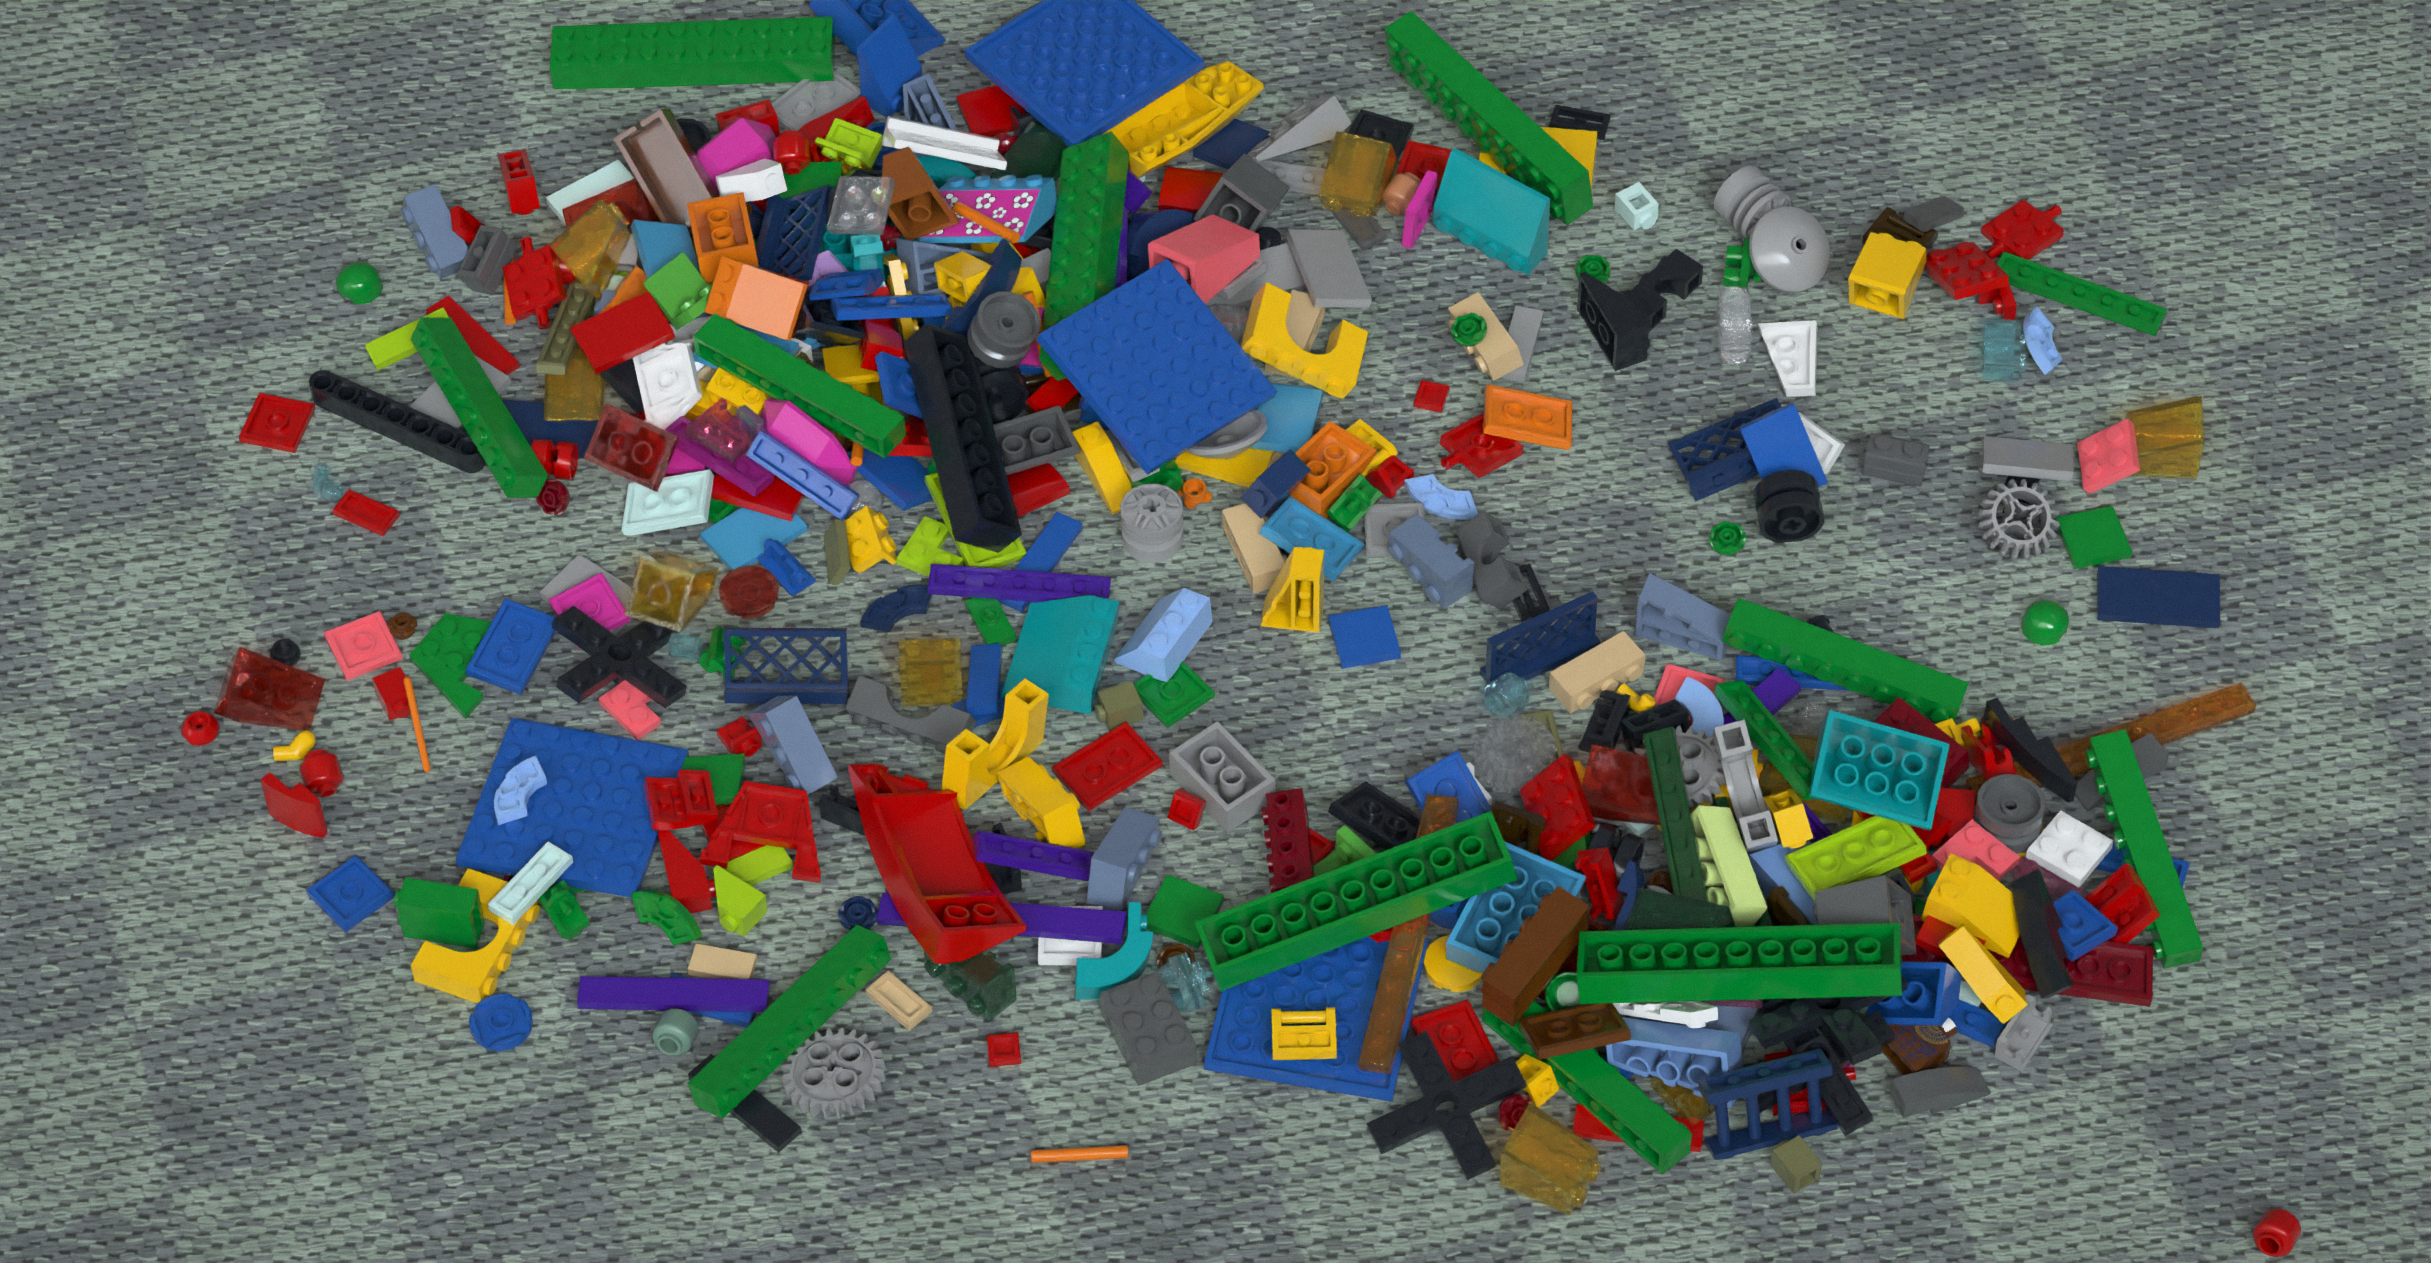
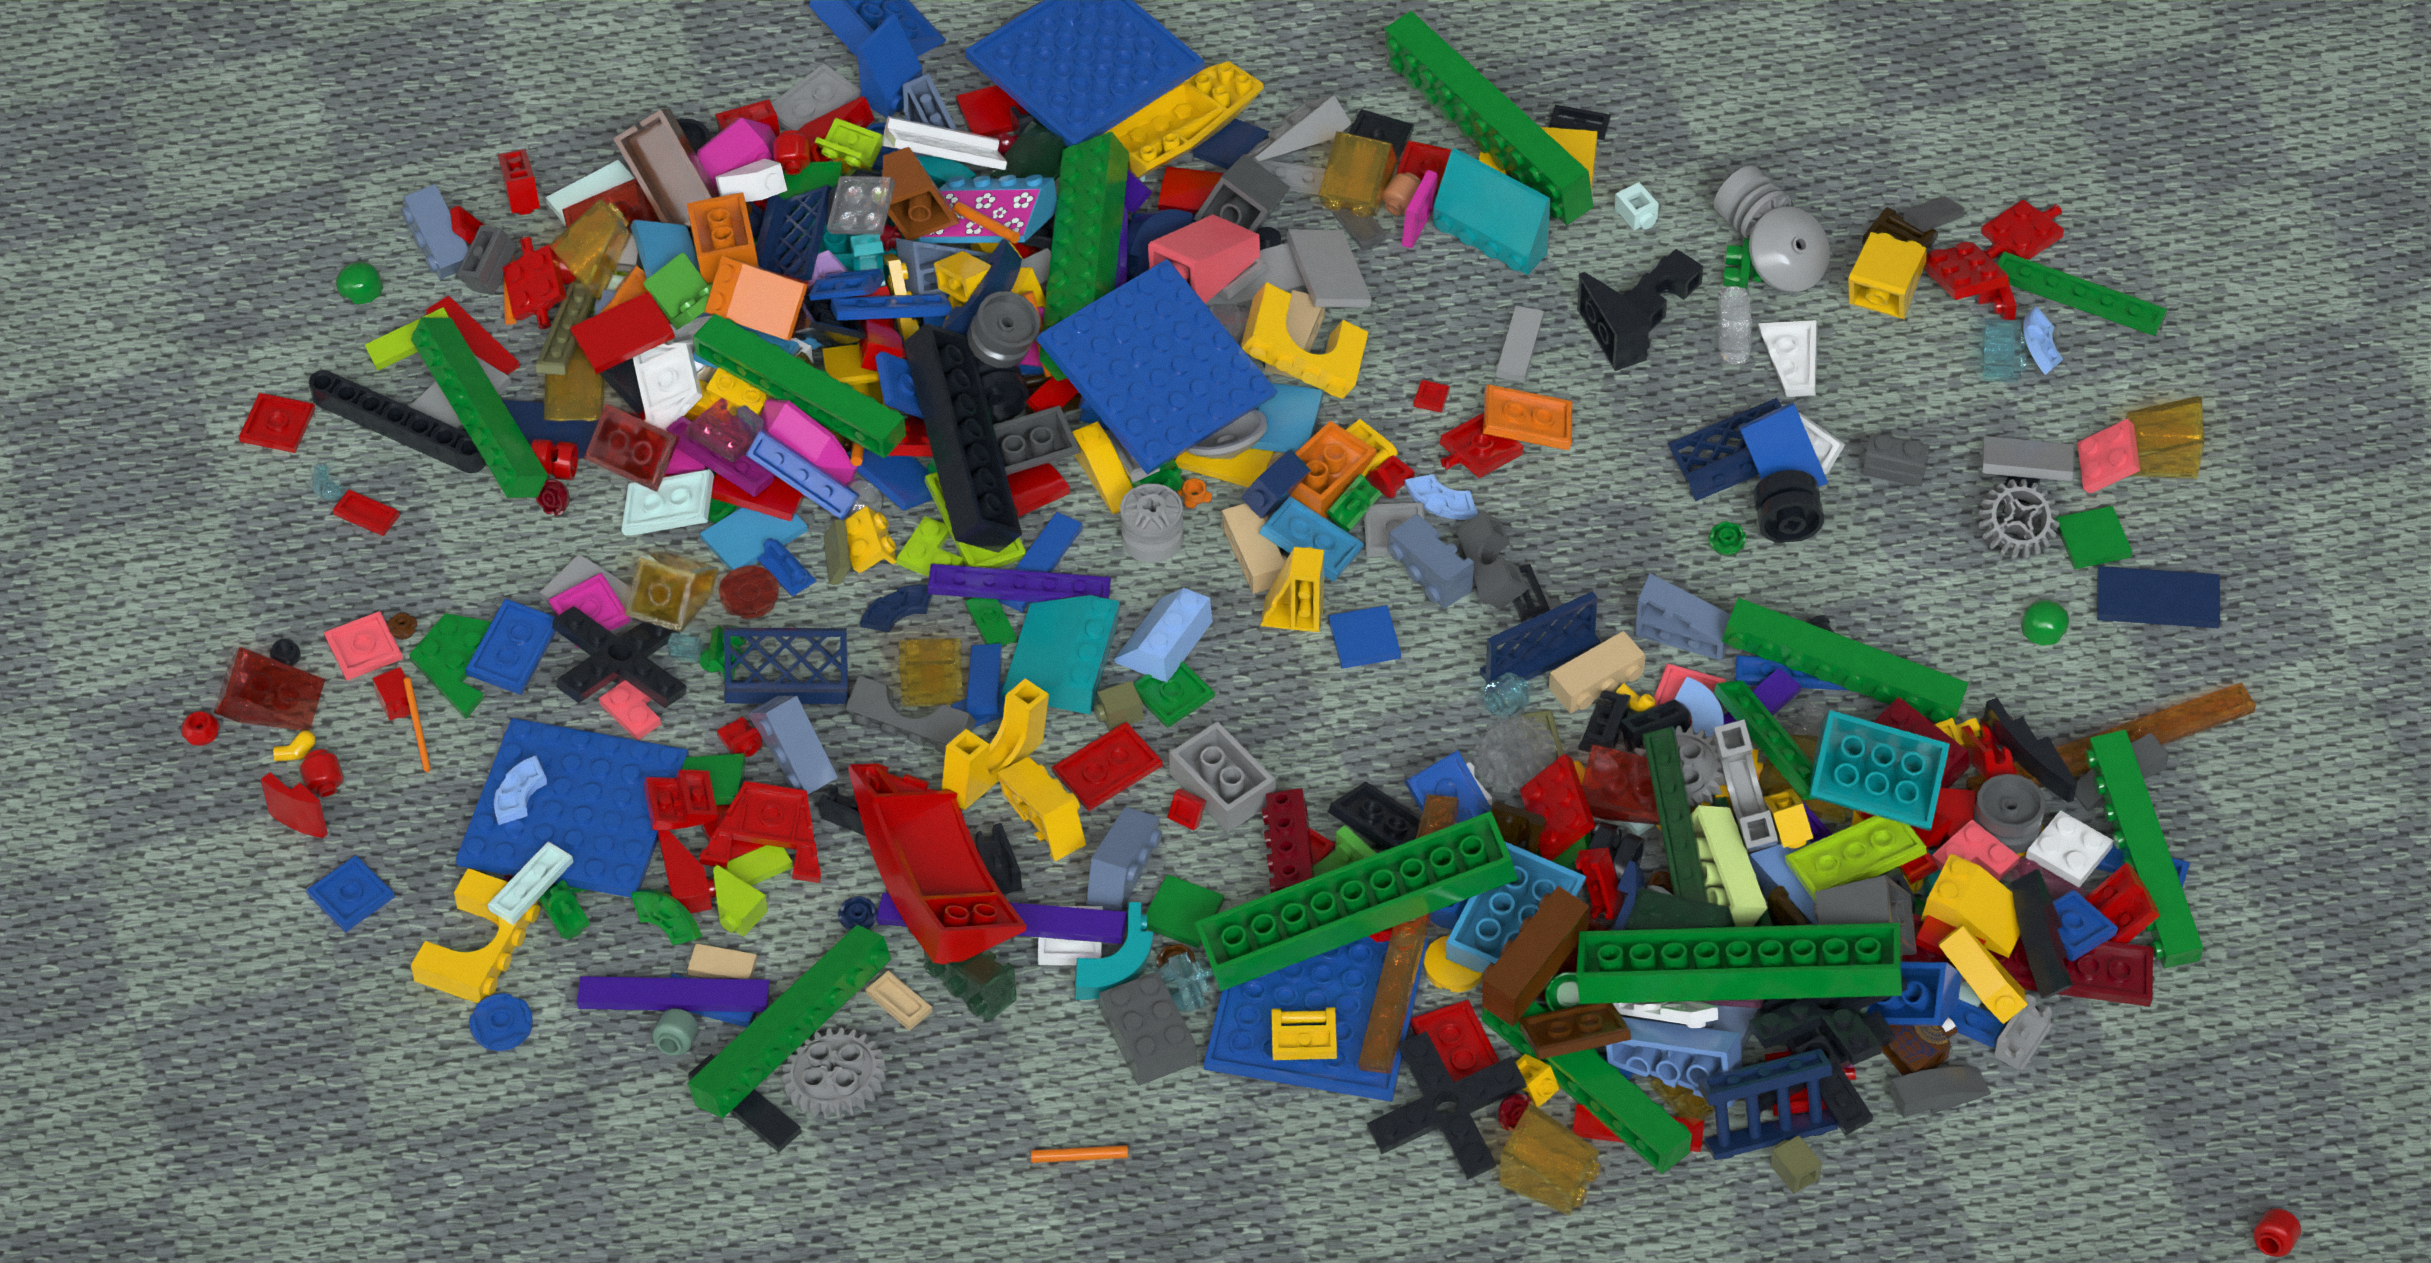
(440, 912): green brick -> none
(693, 53): green brick -> none
(1004, 1049): red tile -> none
(1032, 855): dark purple tile -> none
(1469, 329): green plate -> none
(1497, 351): tan brick -> none
(1594, 266): green plate -> none

